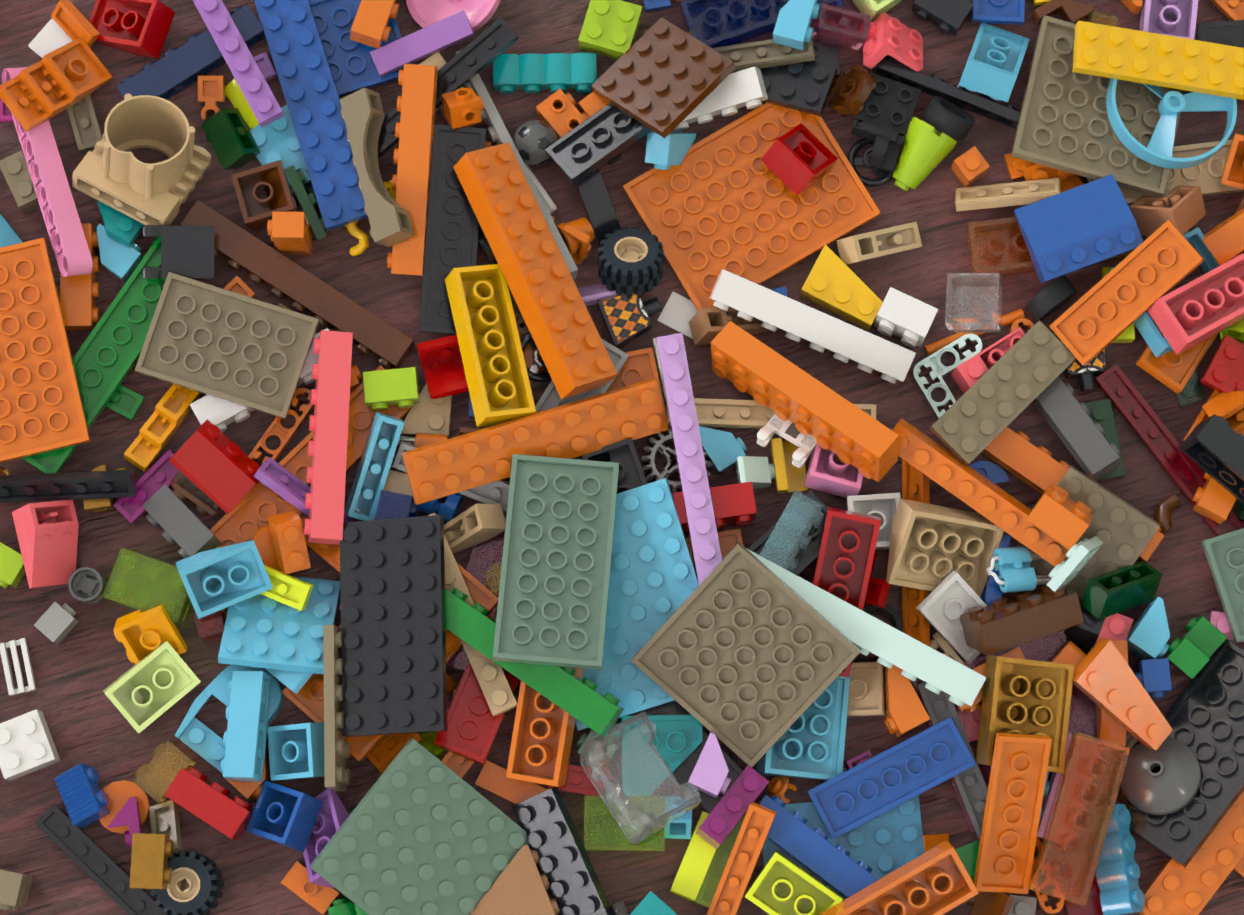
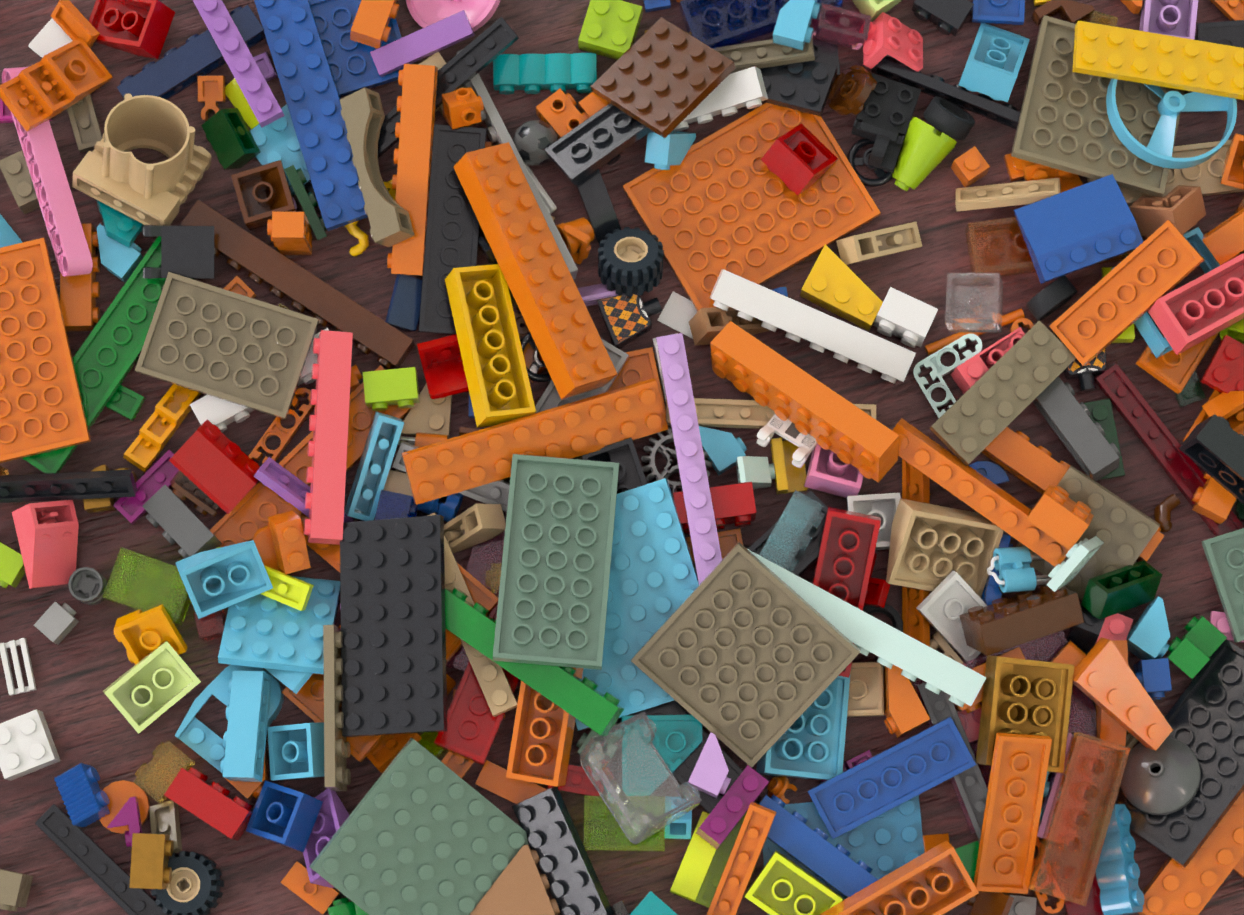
(405, 303): none -> dark blue slope

